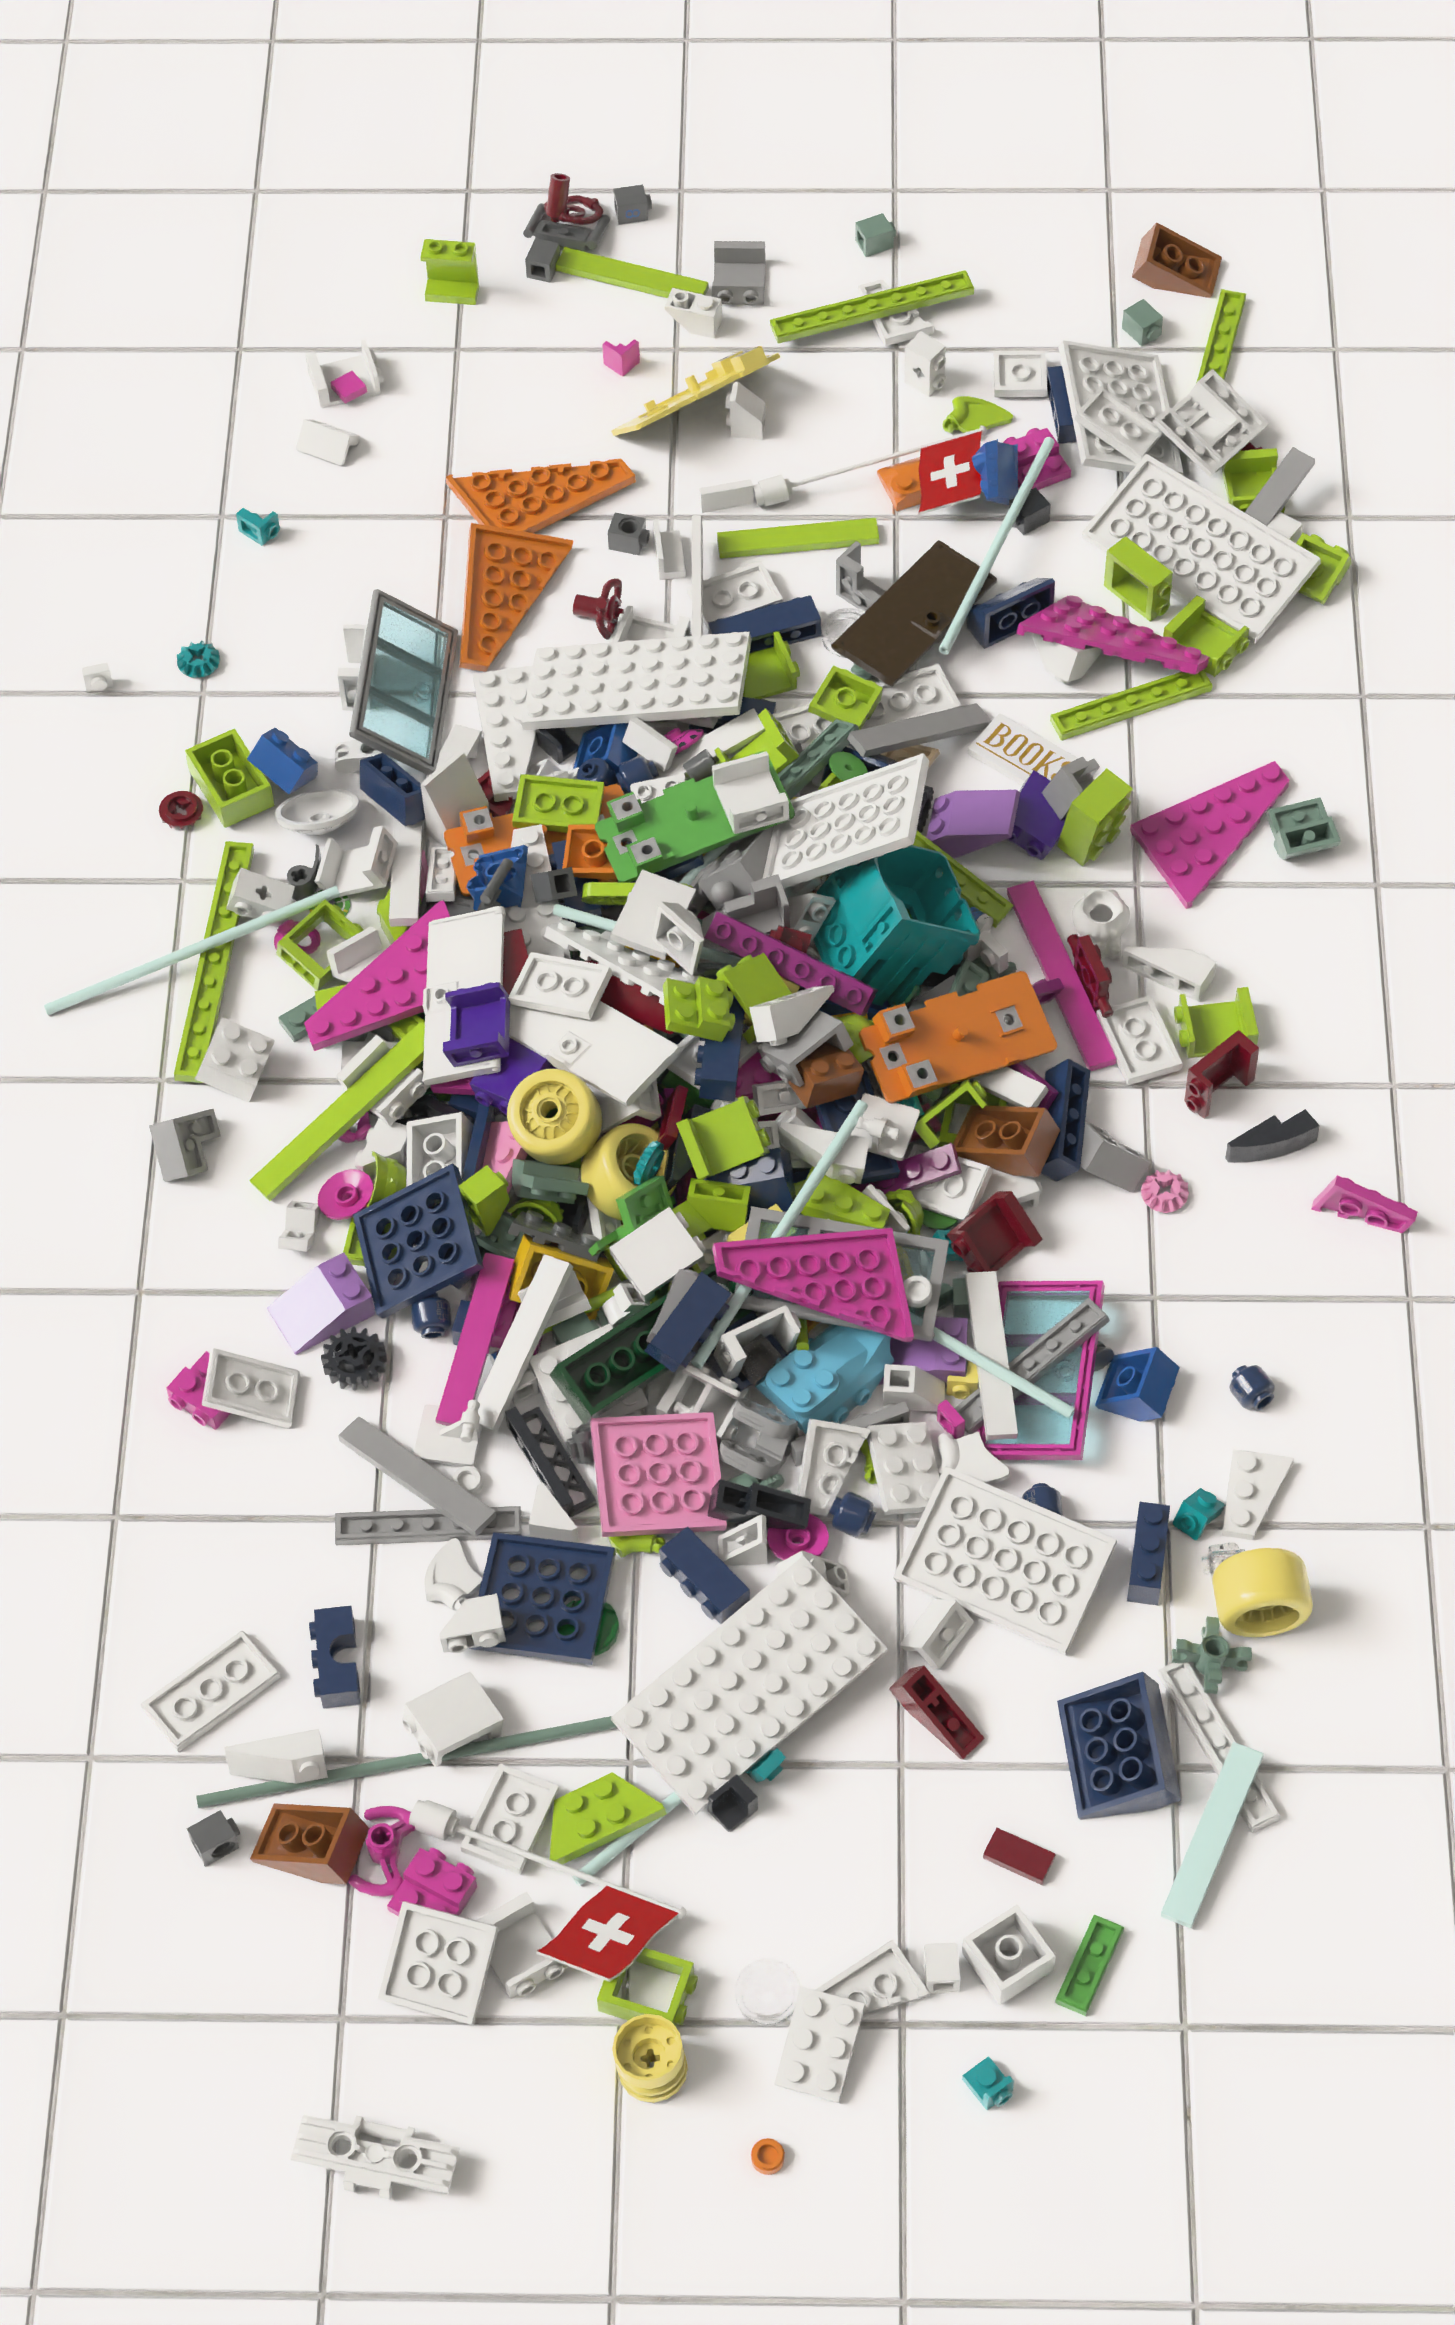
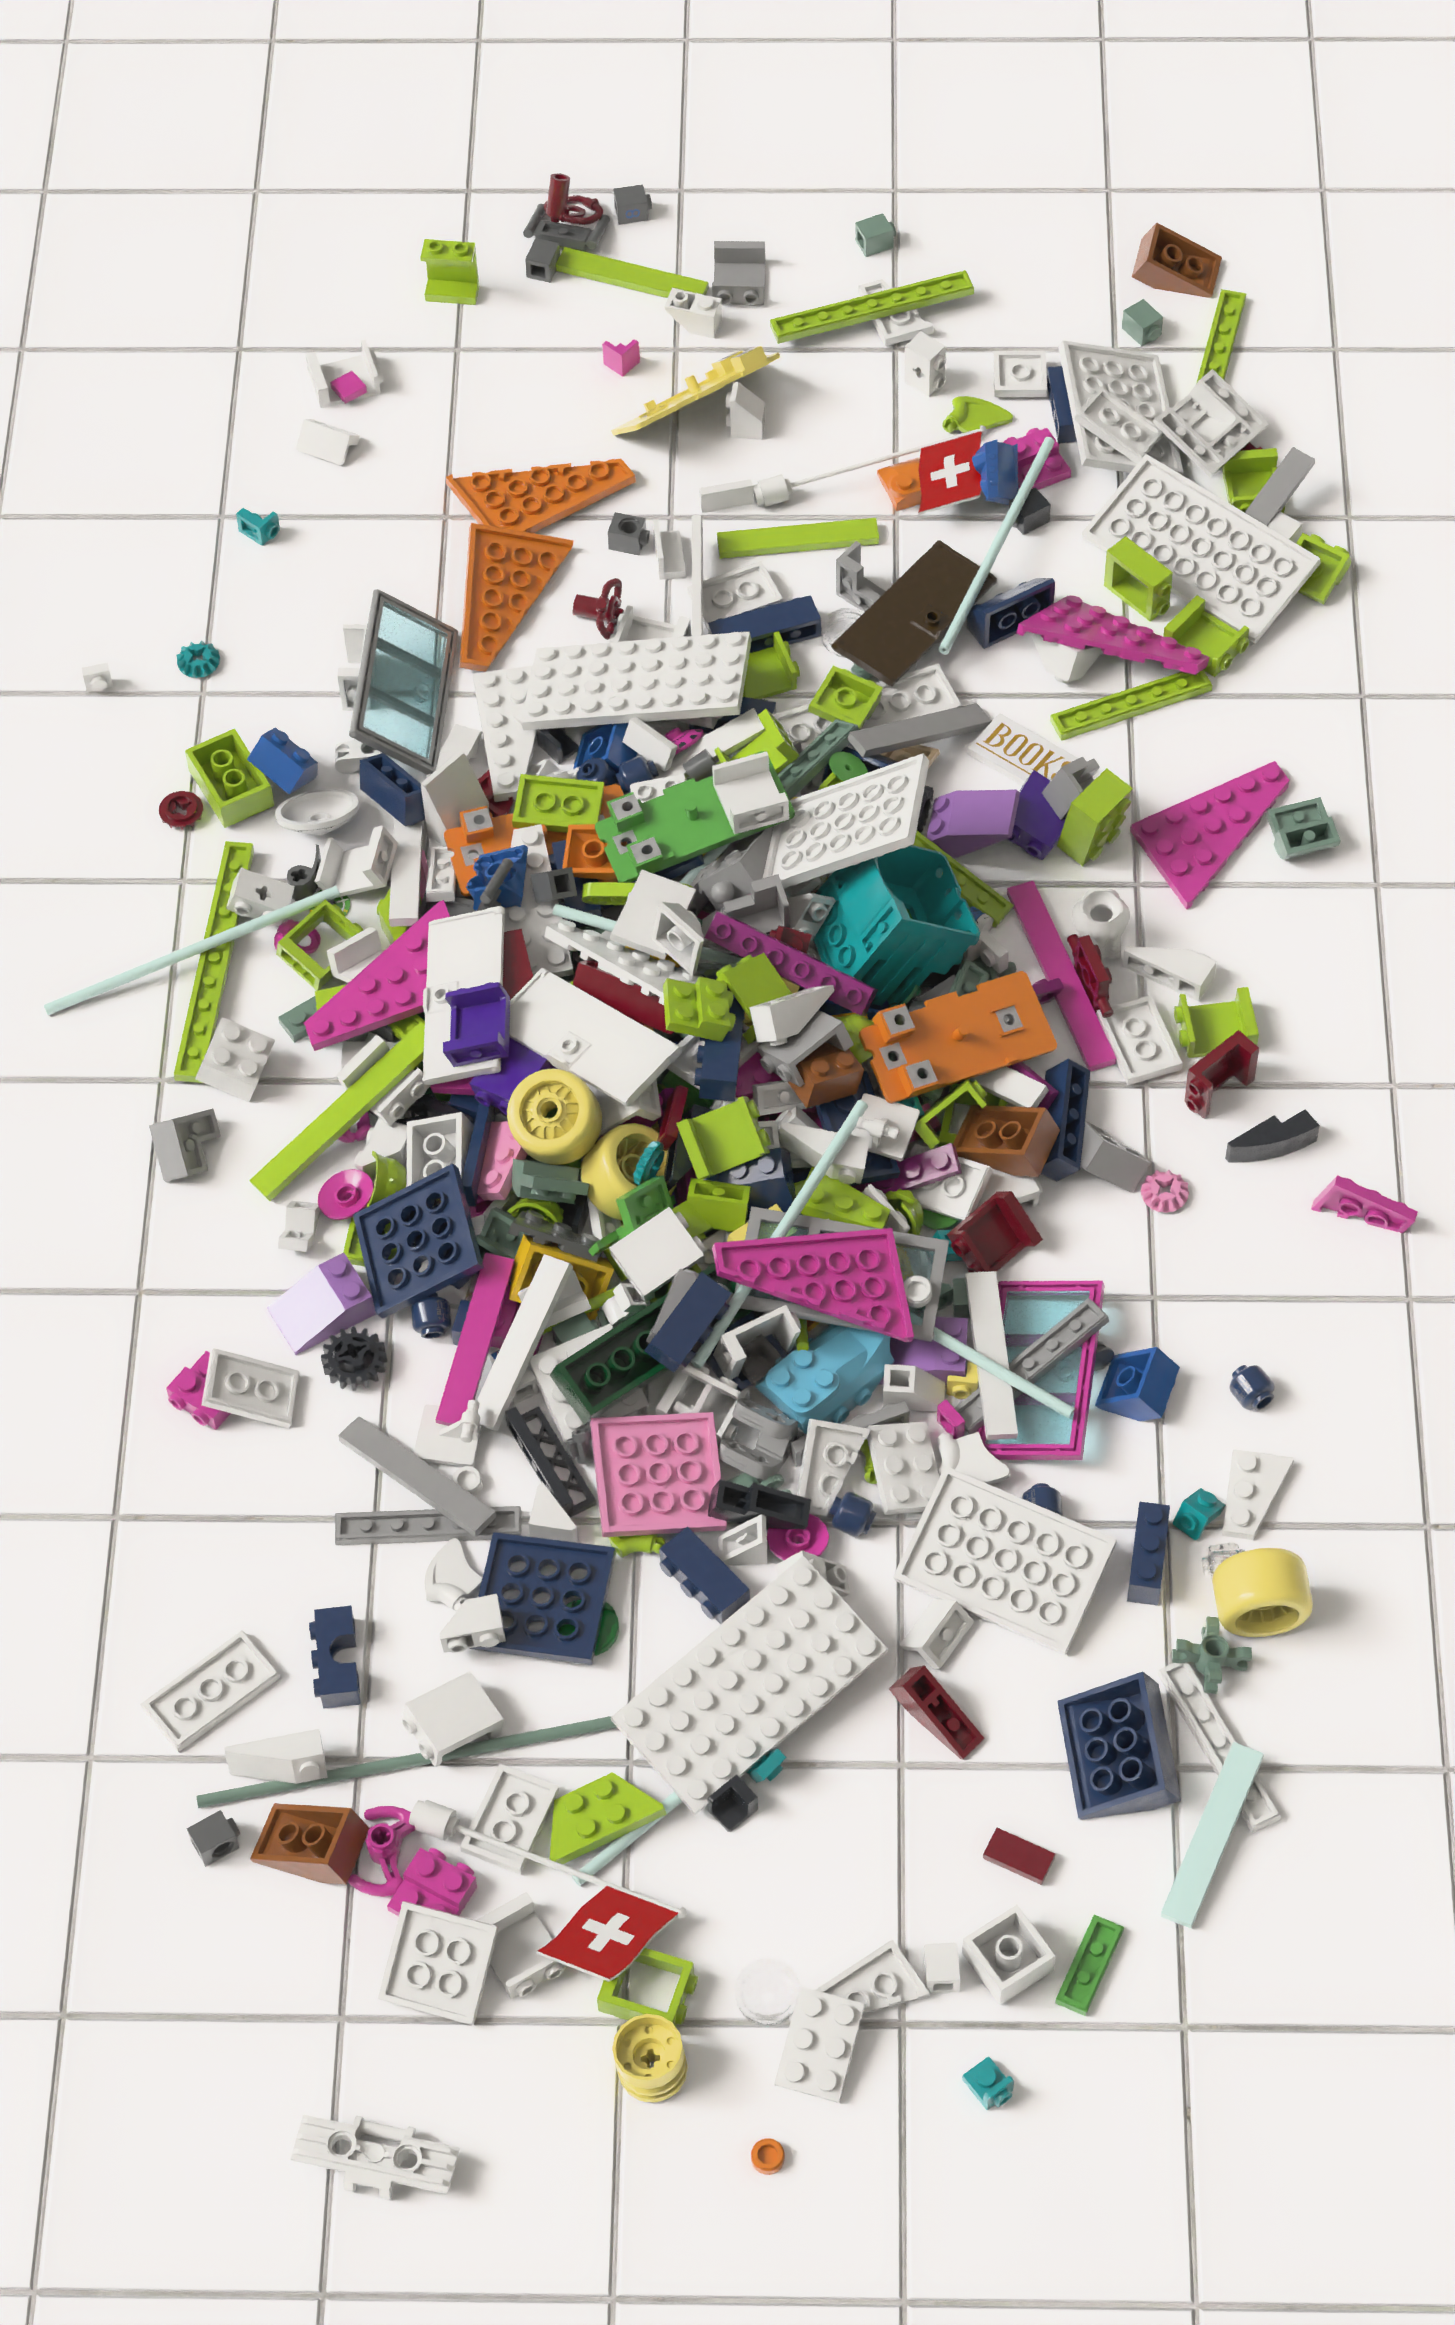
(486, 1198): lime slope -> none
(560, 985): white plate -> none

